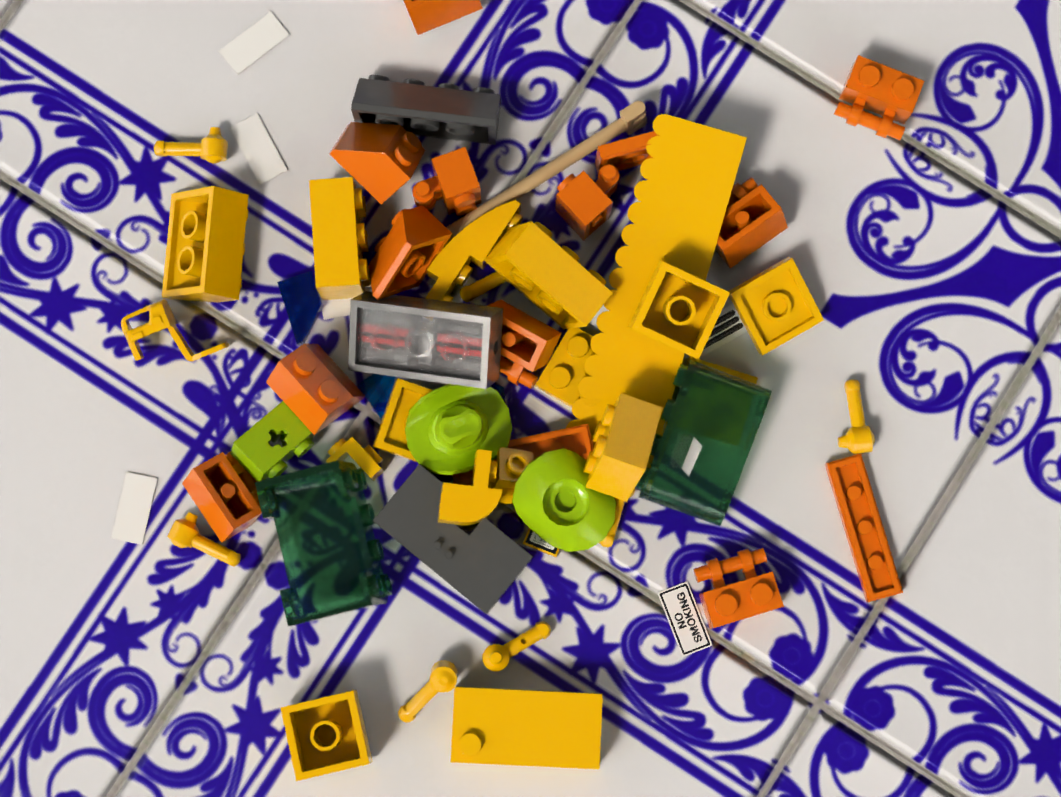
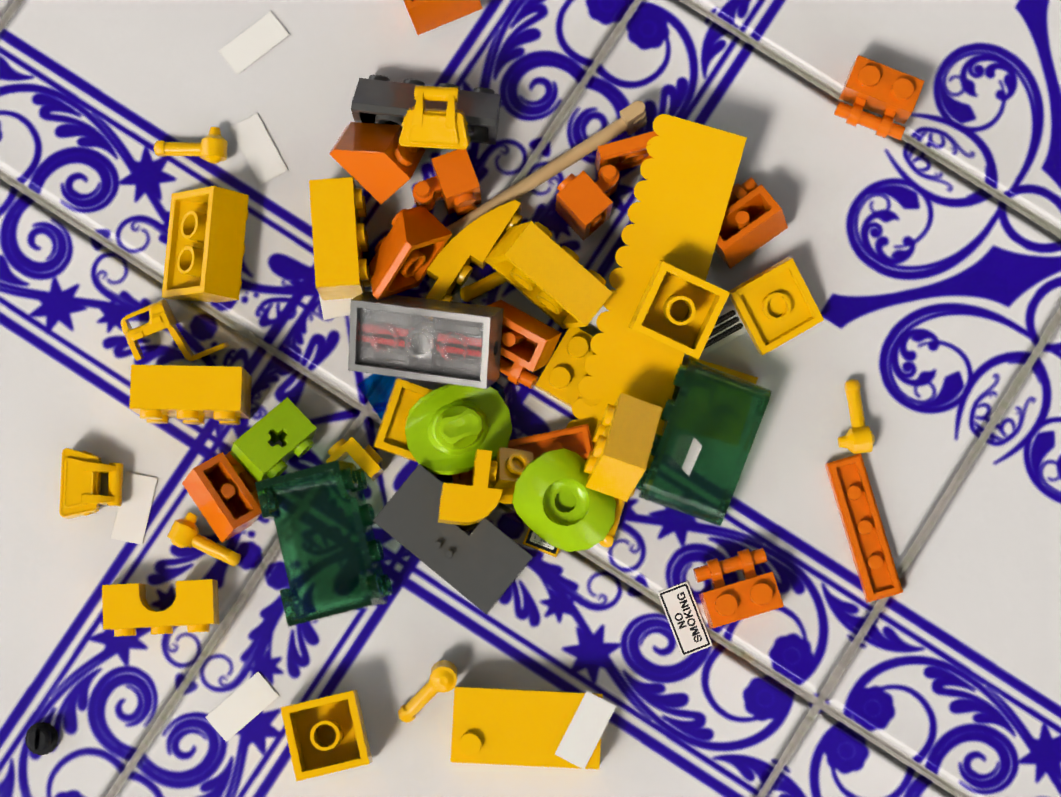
(41, 738): none -> black piece
(82, 484): none -> yellow piece
(127, 608): none -> yellow arch
(190, 393): none -> yellow brick
(242, 706): none -> white sticker
(301, 303): clear blue tile -> none
(313, 387): orange slope -> none
(435, 126): none -> yellow piece
(497, 656): yellow piece -> none
(585, 730): none -> white sticker

